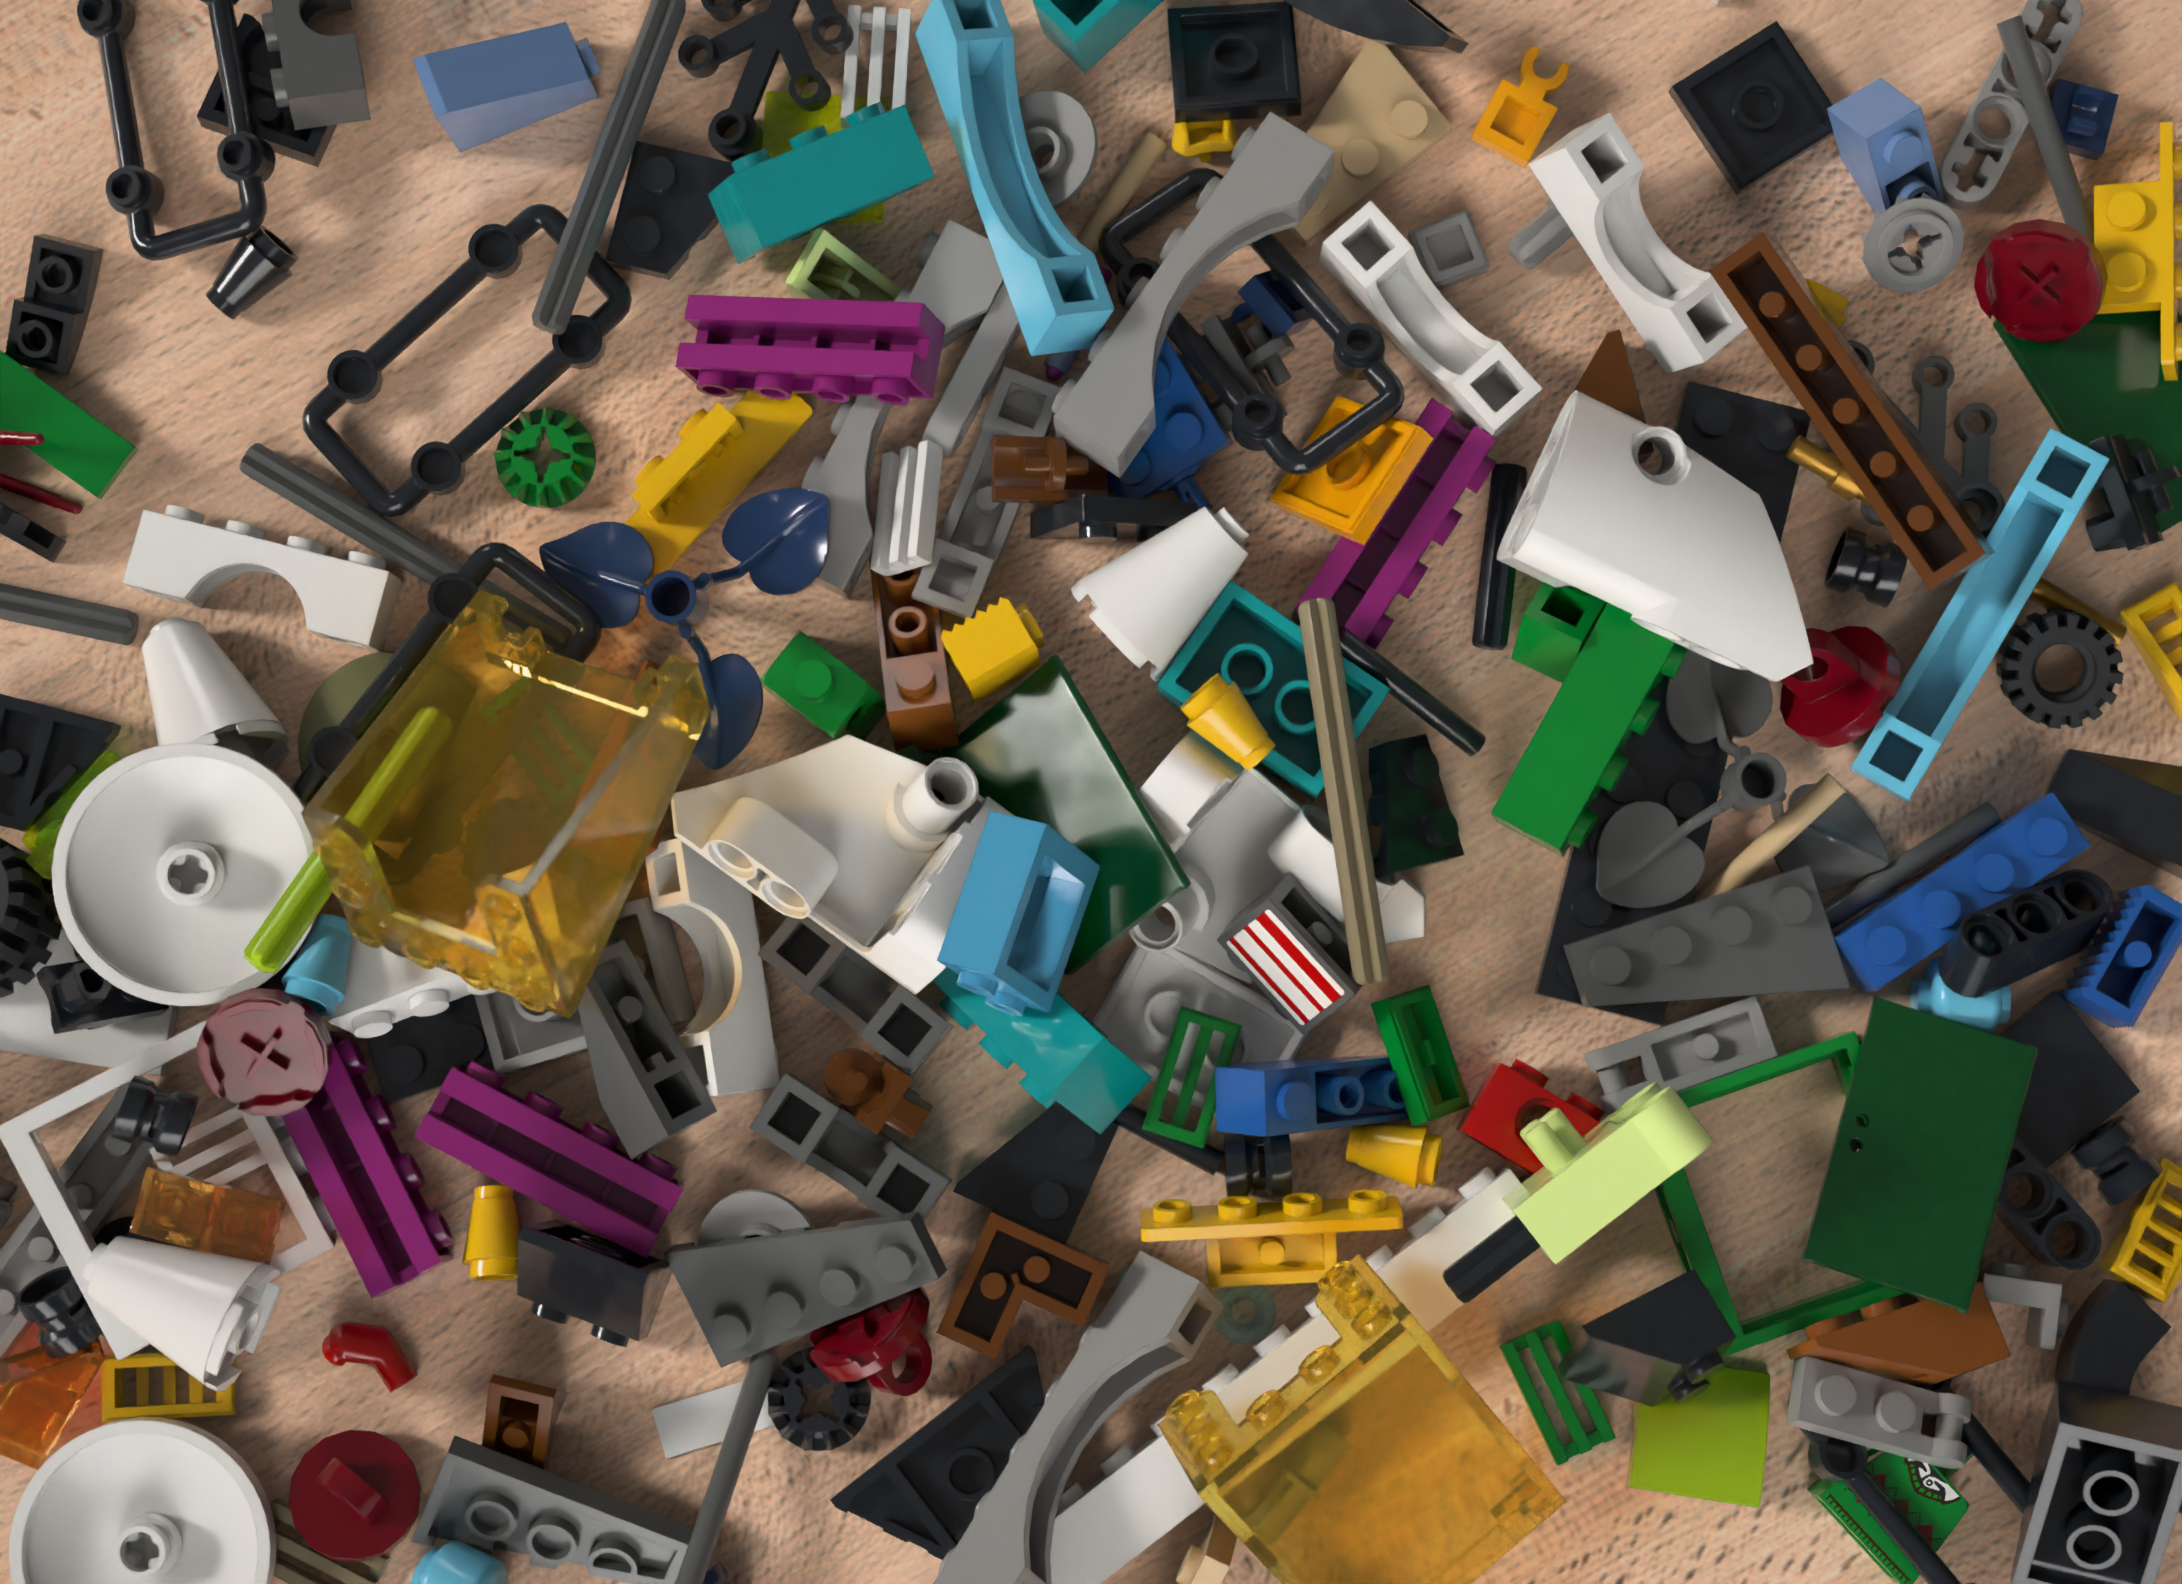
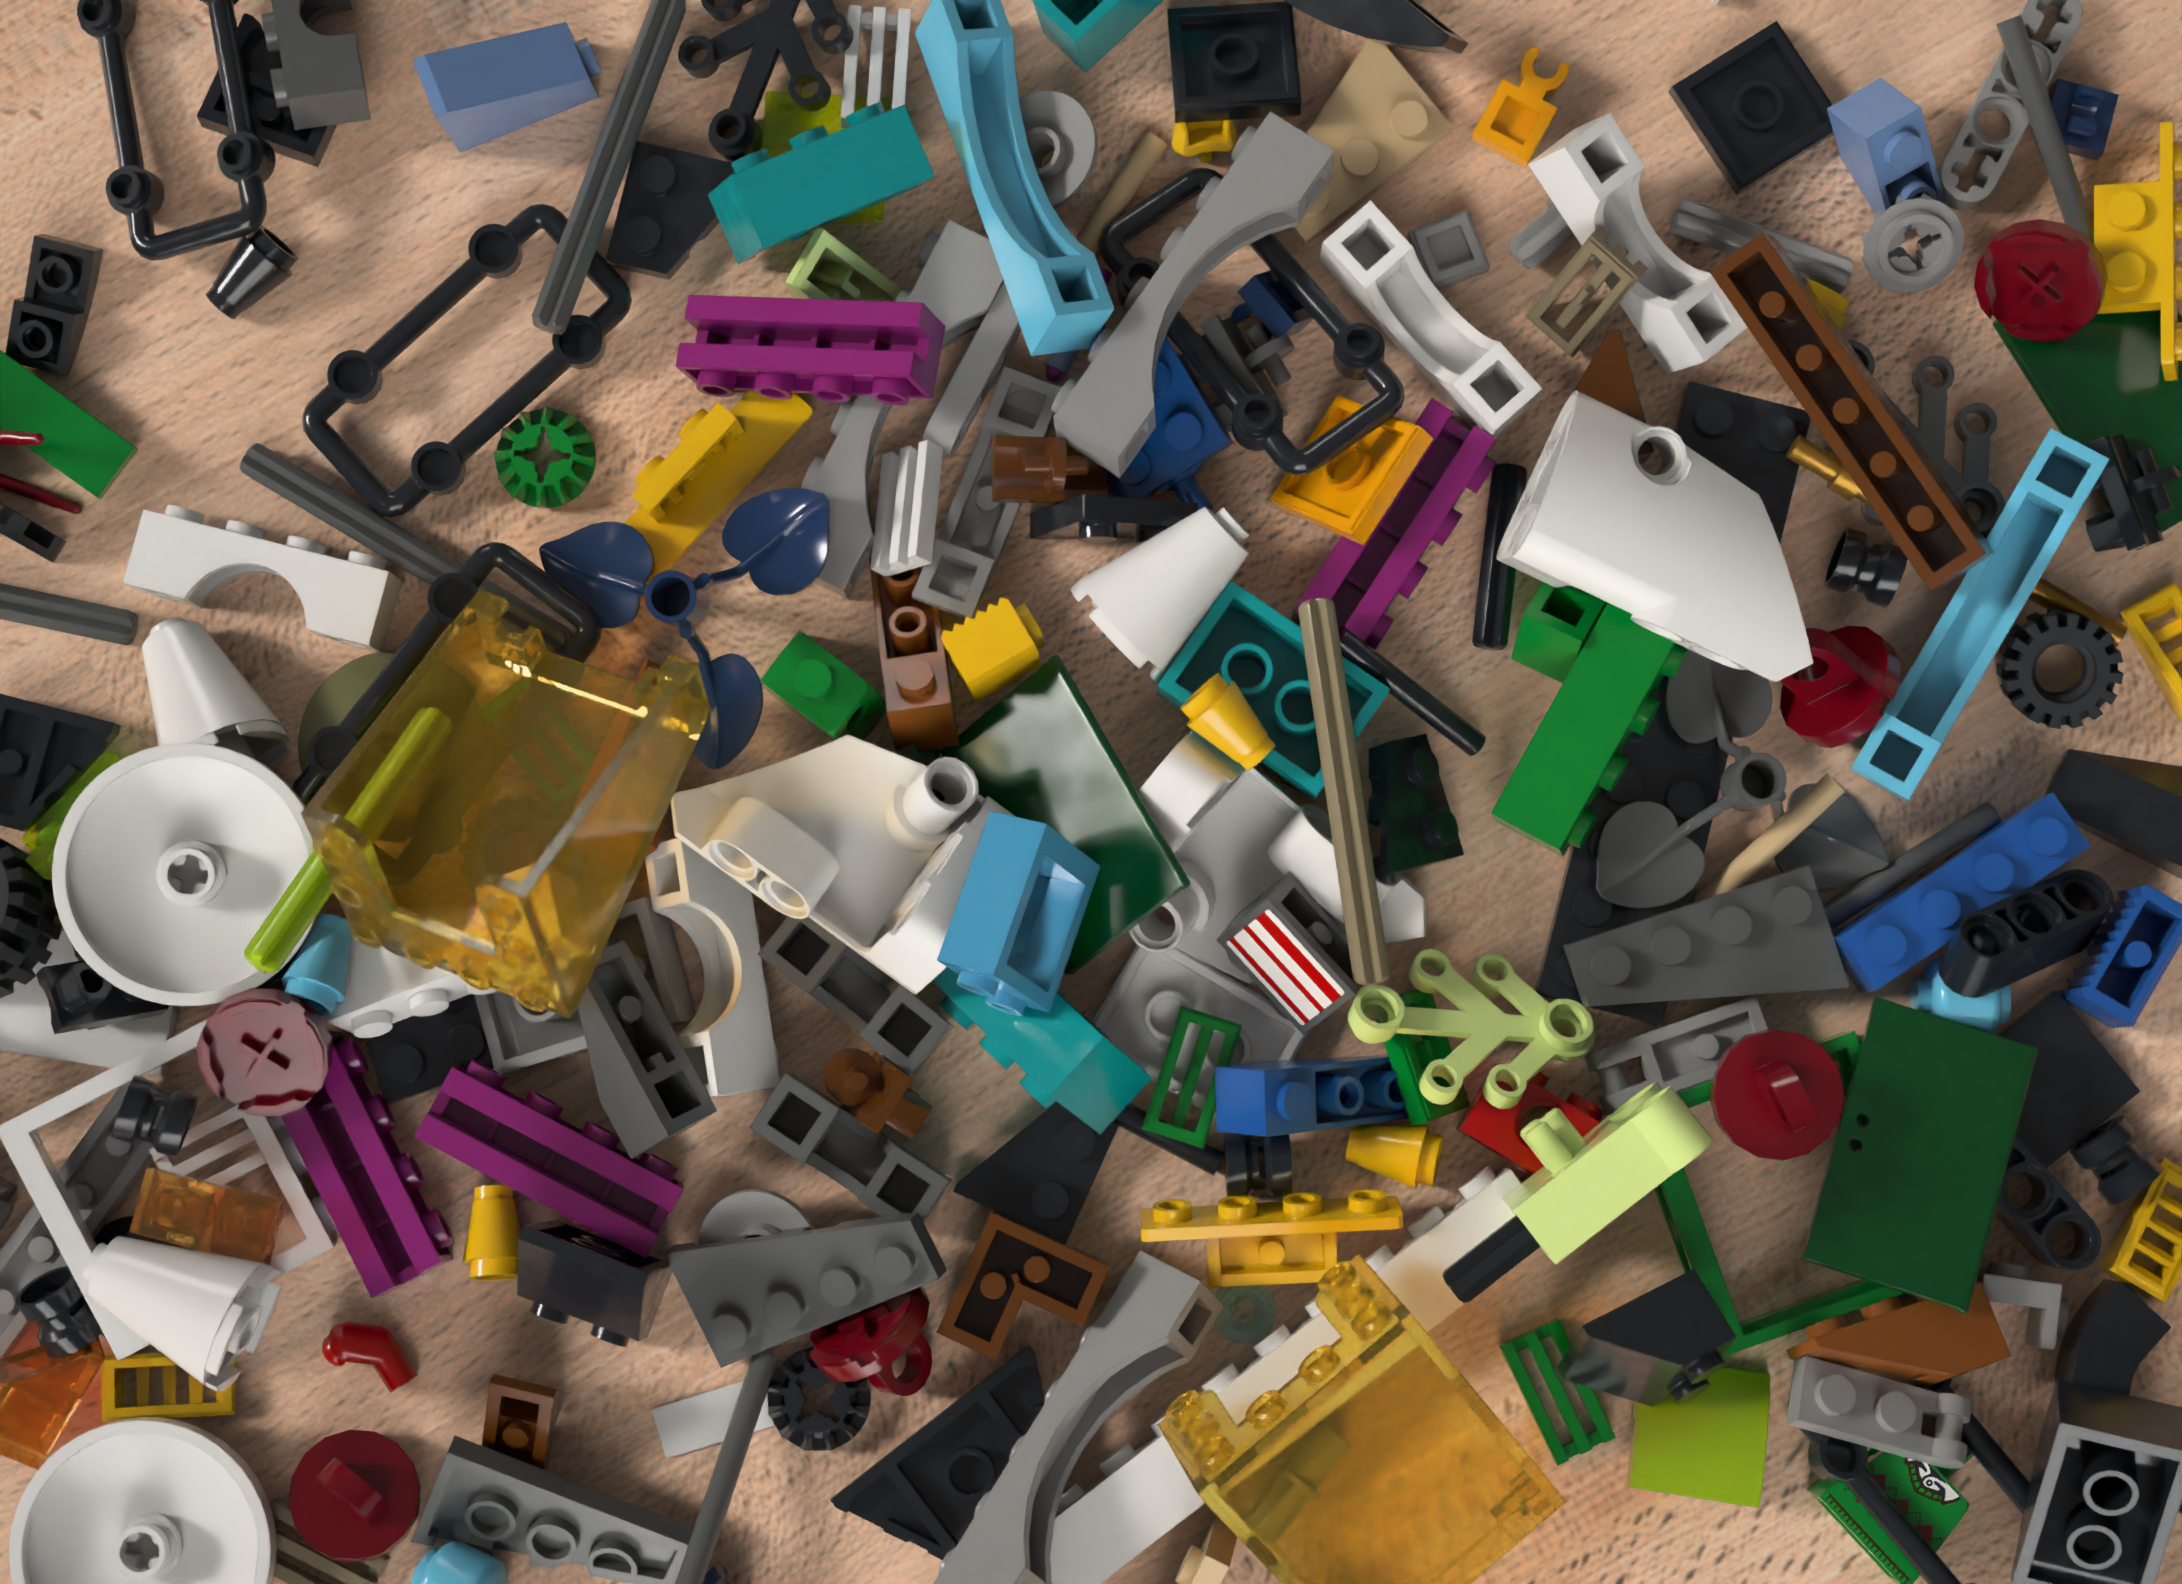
(1477, 1021): none -> yellowish green plant
(1612, 261): none -> dark tan tile
(1731, 233): none -> light grey axle
(1776, 1094): none -> dark red tile

